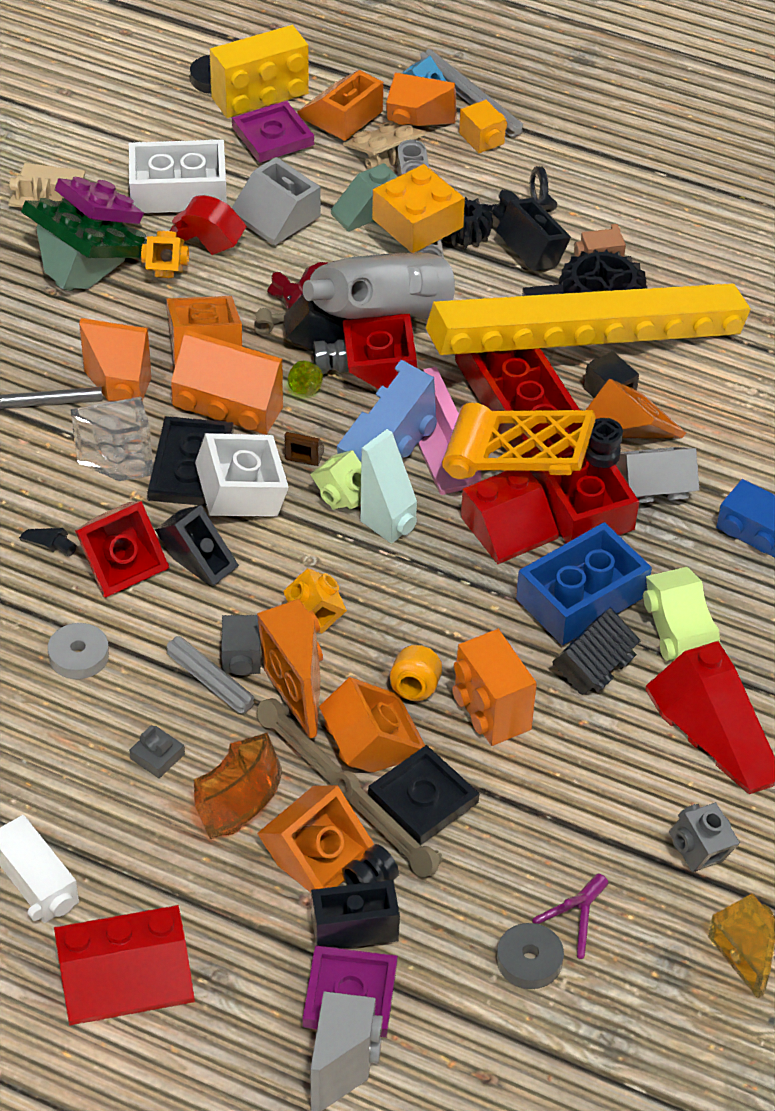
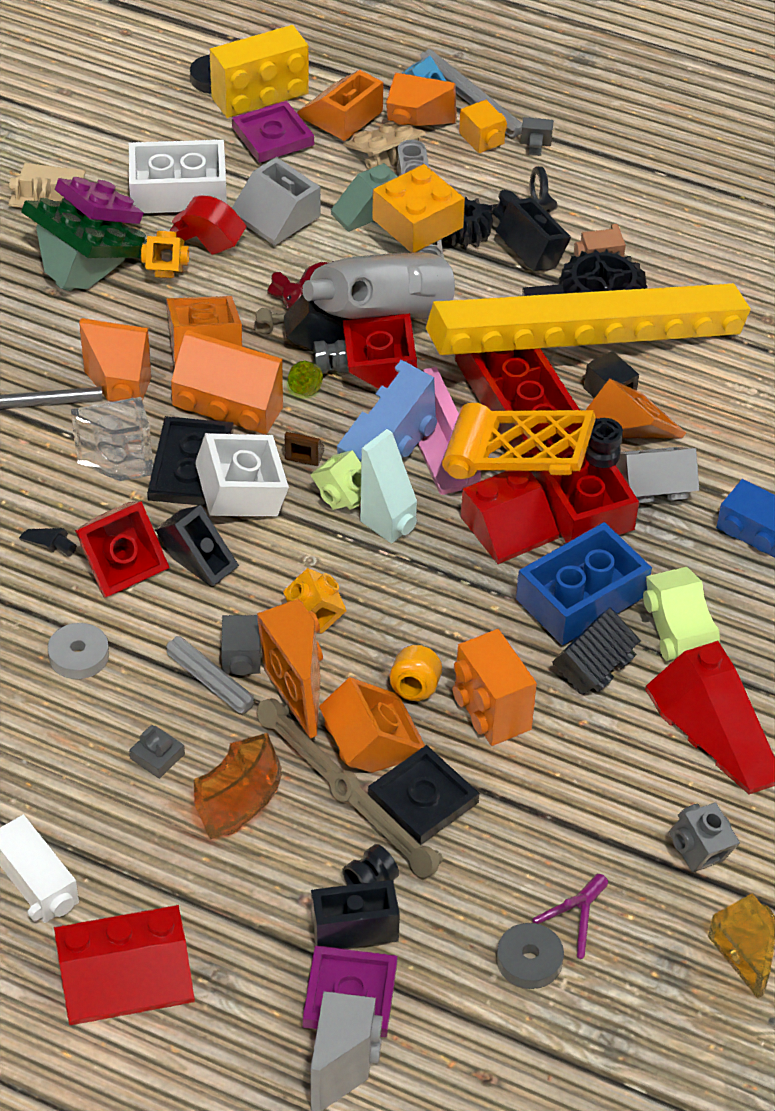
(316, 837): orange slope -> none
(536, 133): none -> dark grey tile

